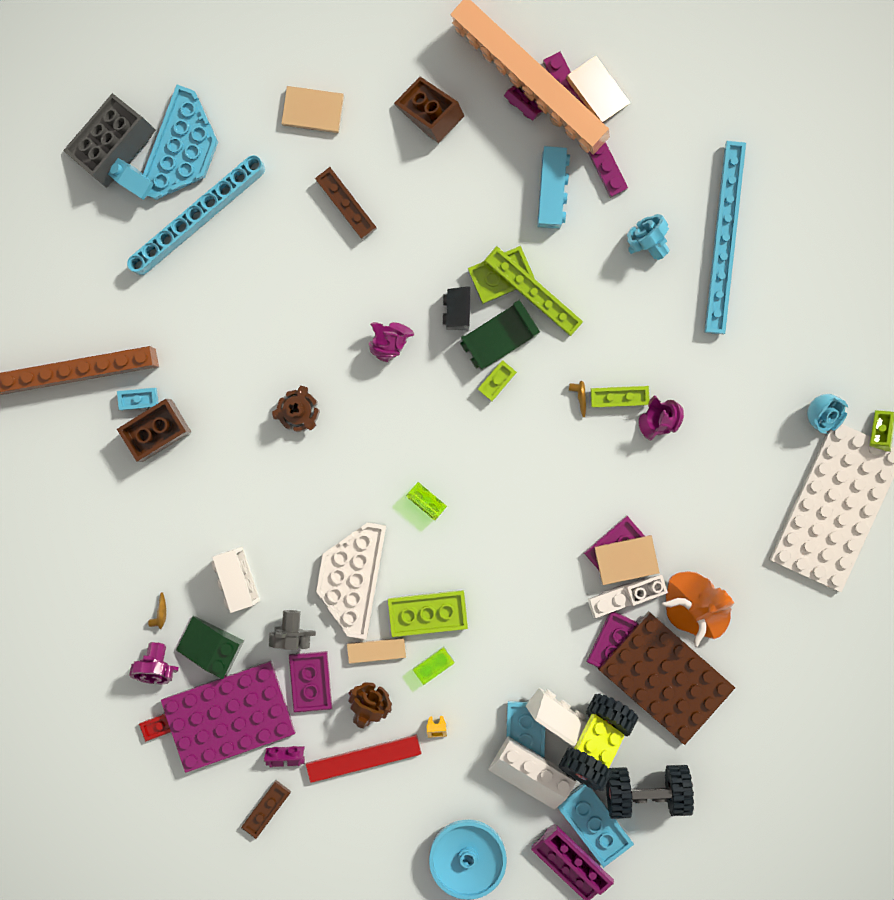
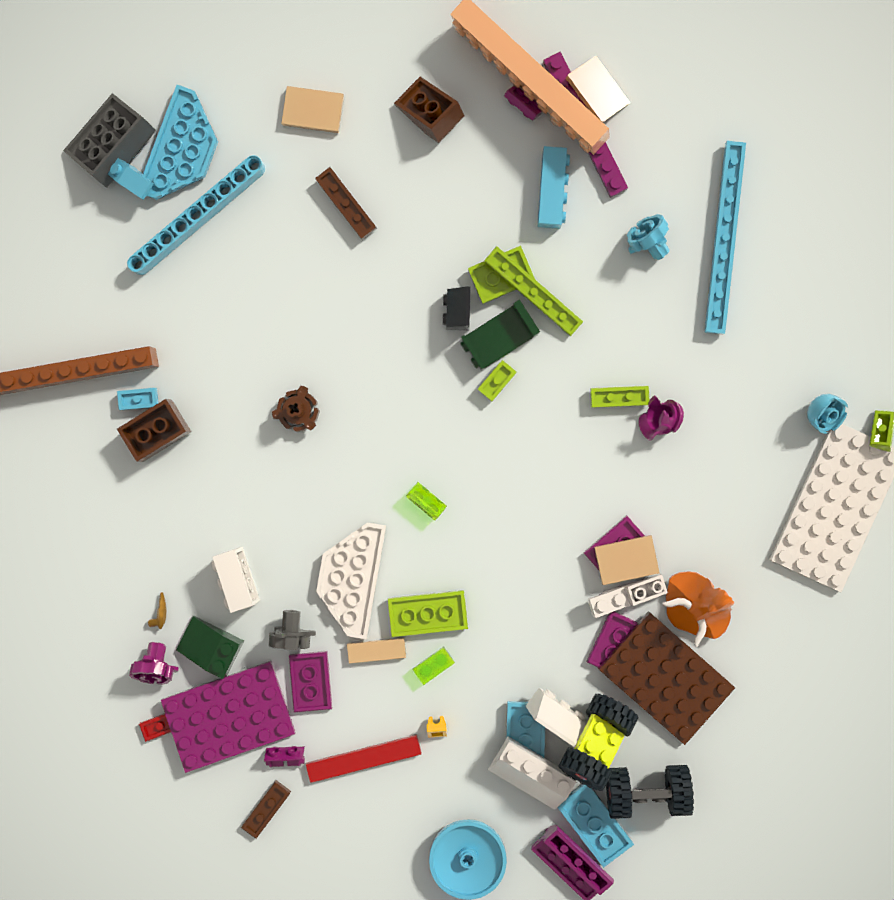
(369, 704): reddish brown piece -> none
(389, 340): magenta helmet -> none
(580, 388): pearl gold bar -> none

